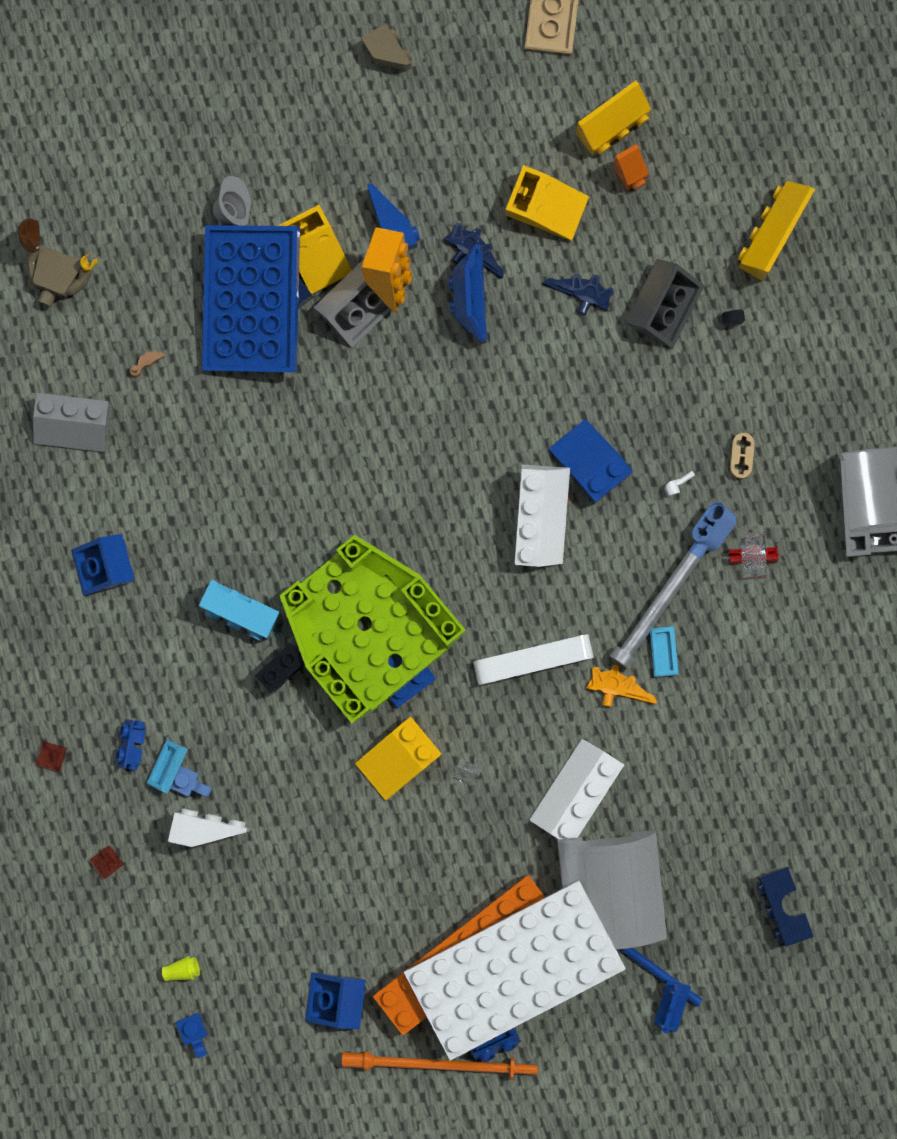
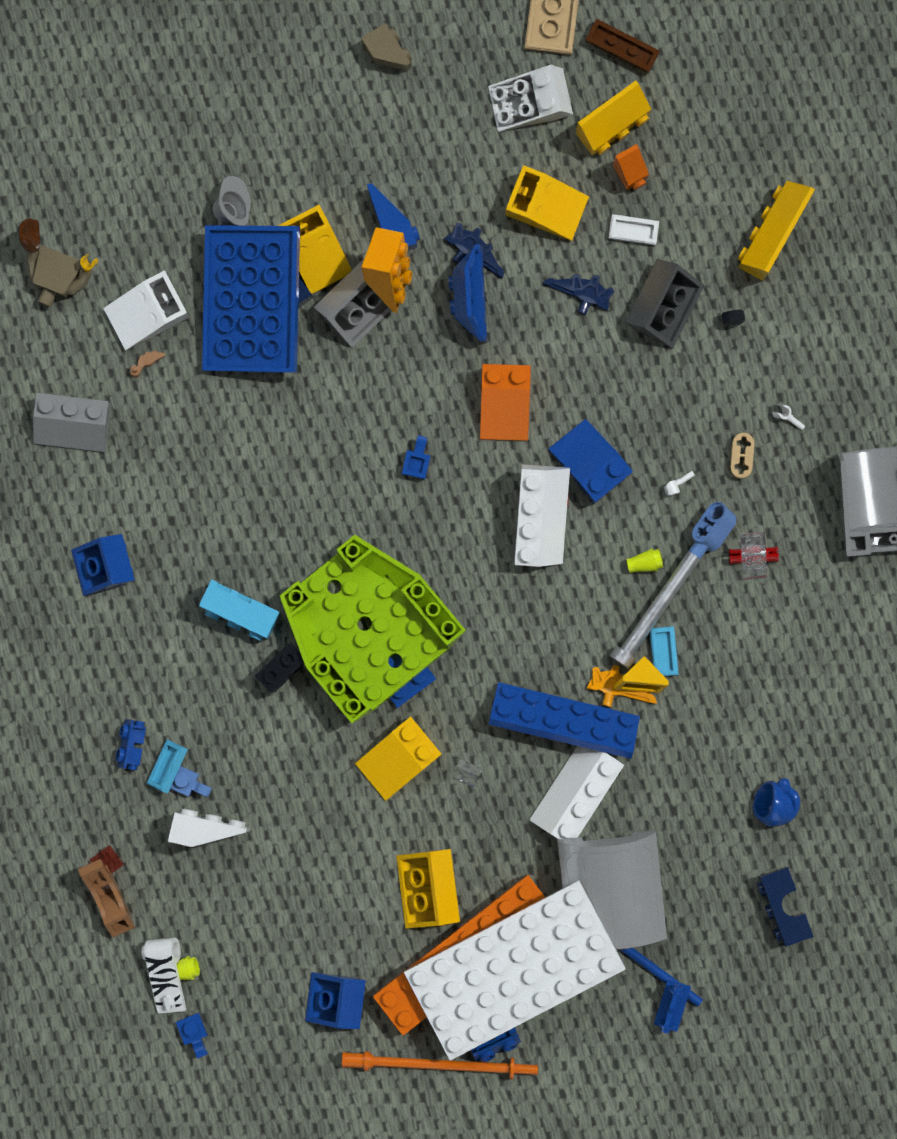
(52, 756): clear red tile -> none
(107, 897): none -> medium nougat arch
(146, 311): none -> white slope
(161, 962): none -> white door
(417, 462): none -> blue plate
(428, 888): none -> yellow slope
(505, 402): none -> orange slope
(530, 98): none -> white slope
(533, 659): white beam -> none
(564, 720): none -> blue plate
(622, 46): none -> reddish brown plate
(633, 230): none -> white tile
(642, 678): none -> yellow slope
(645, 562): none -> neon yellow cone
(776, 803): none -> blue piece
(786, 414): none -> white hand

